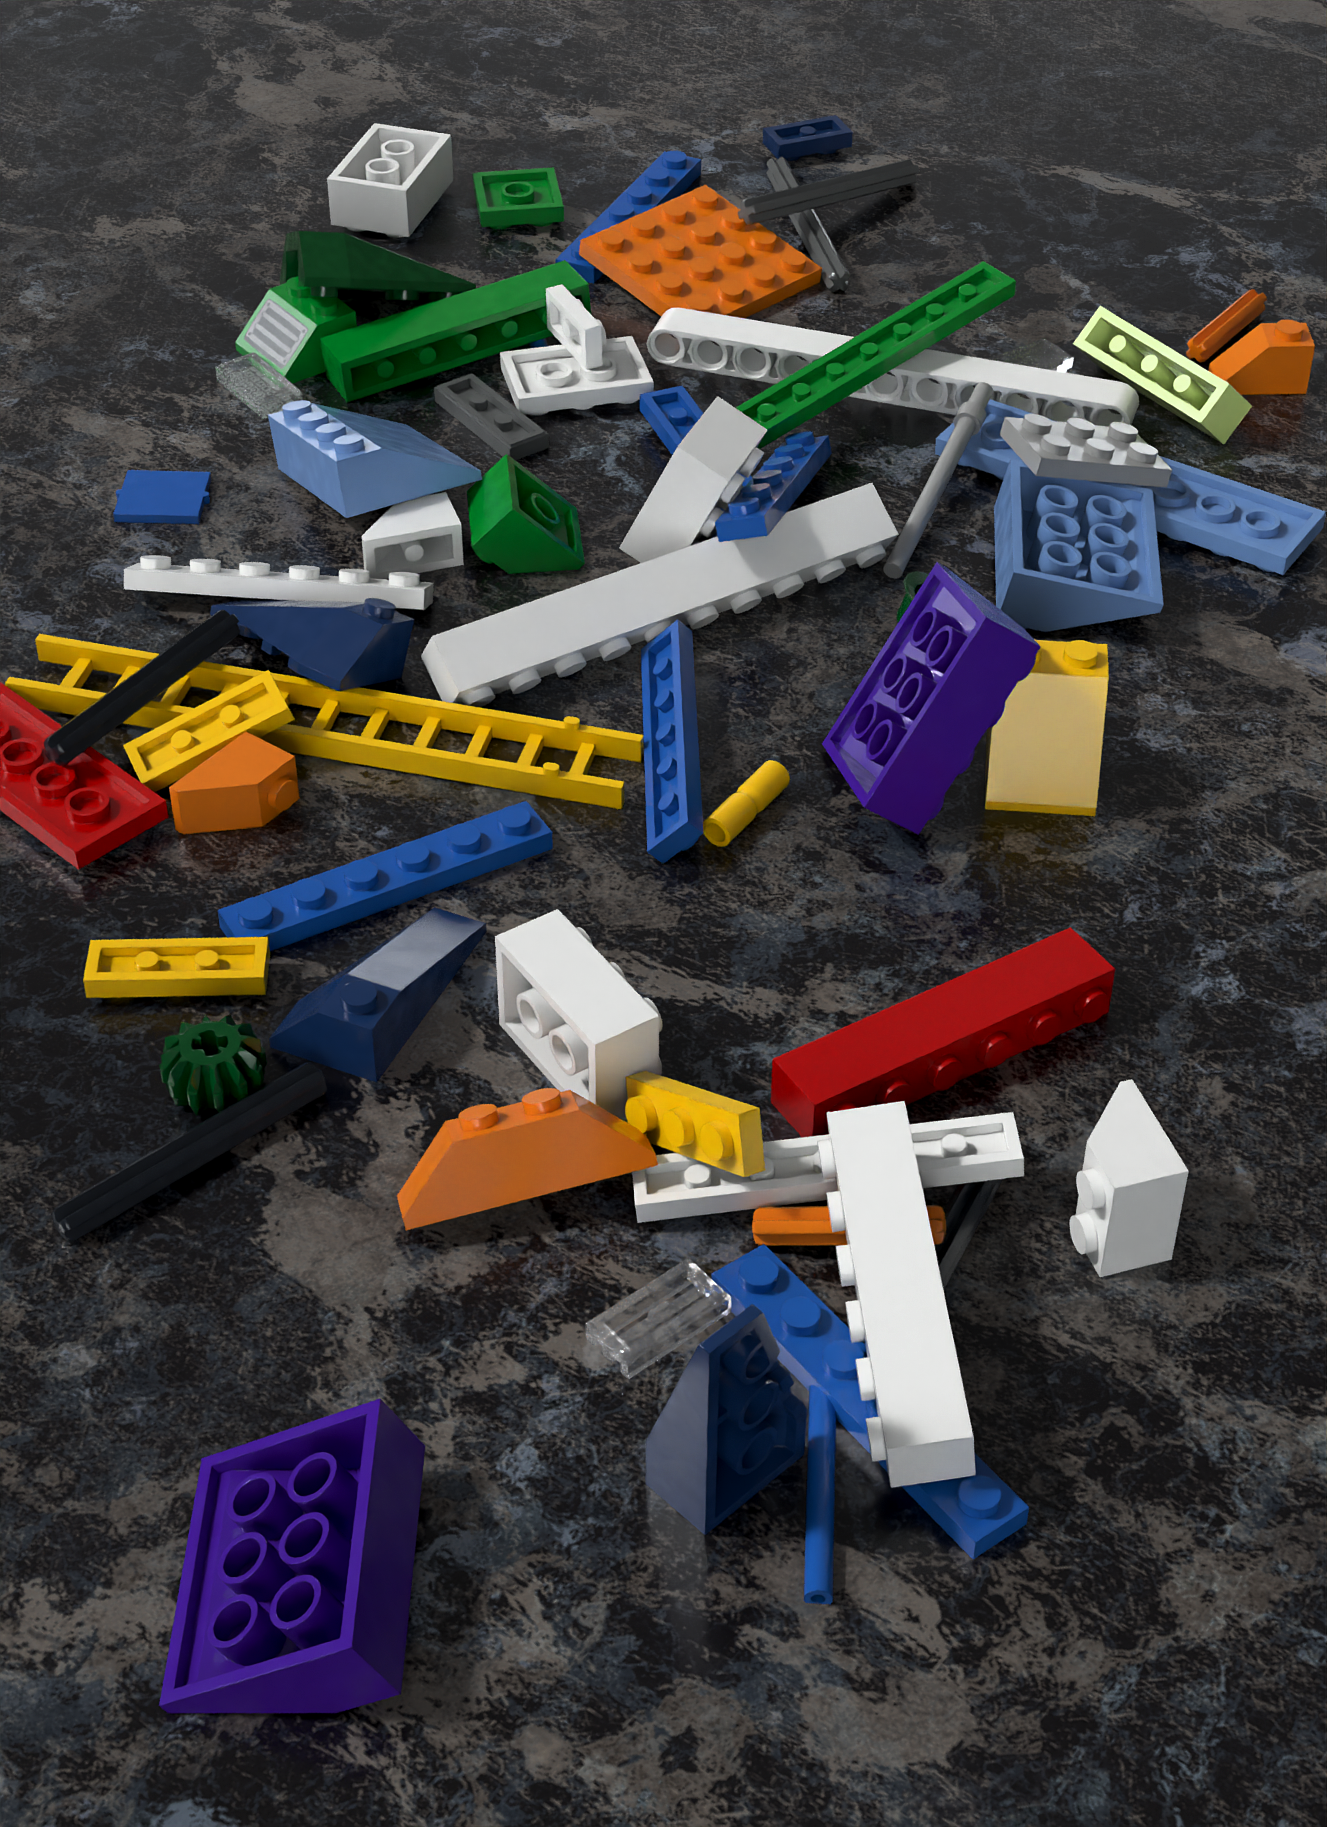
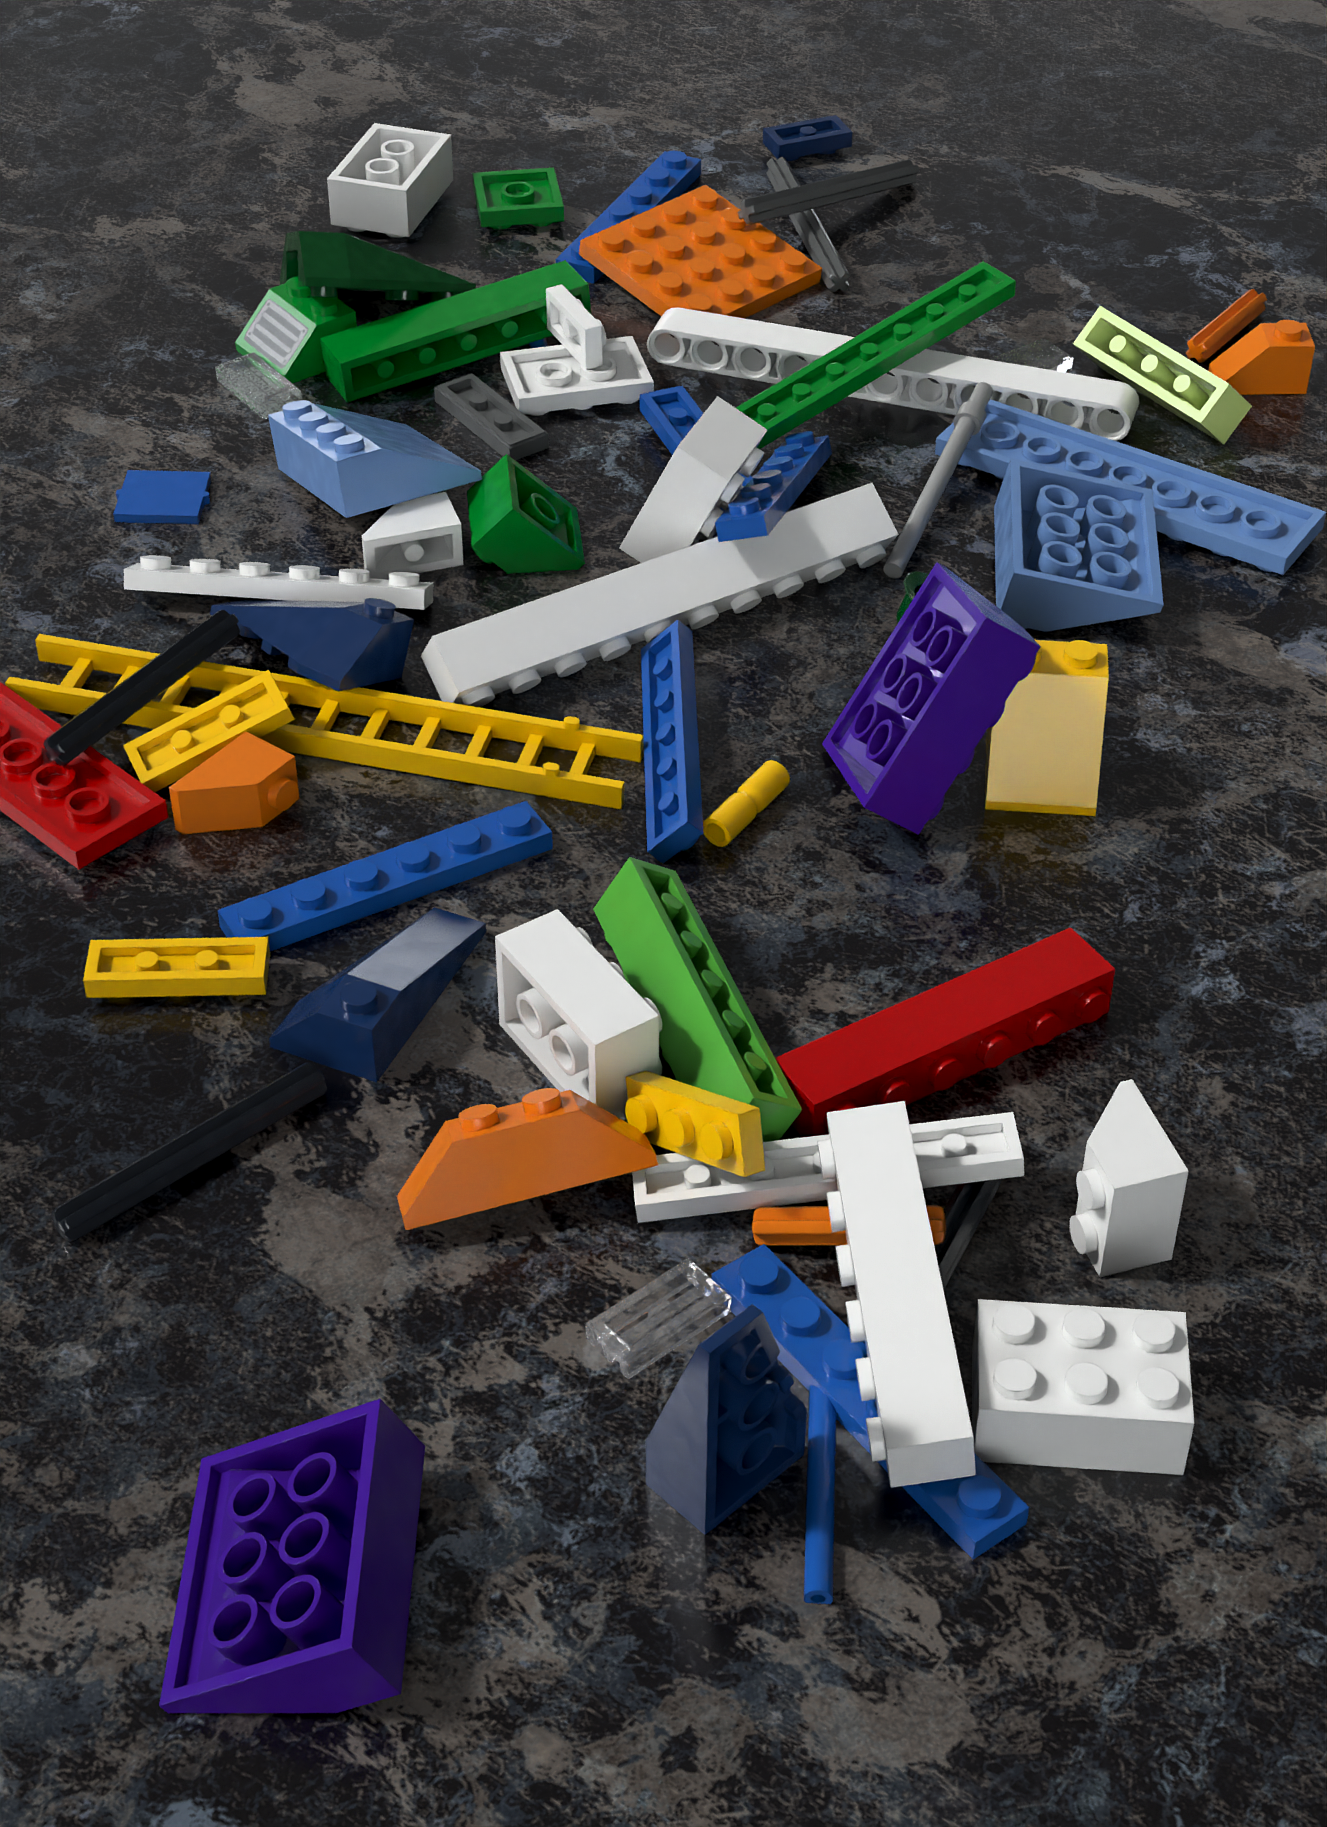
(212, 1064): dark green gear -> none
(705, 1021): none -> bright green brick
(1081, 1387): none -> white brick
(1085, 451): light grey plate -> none

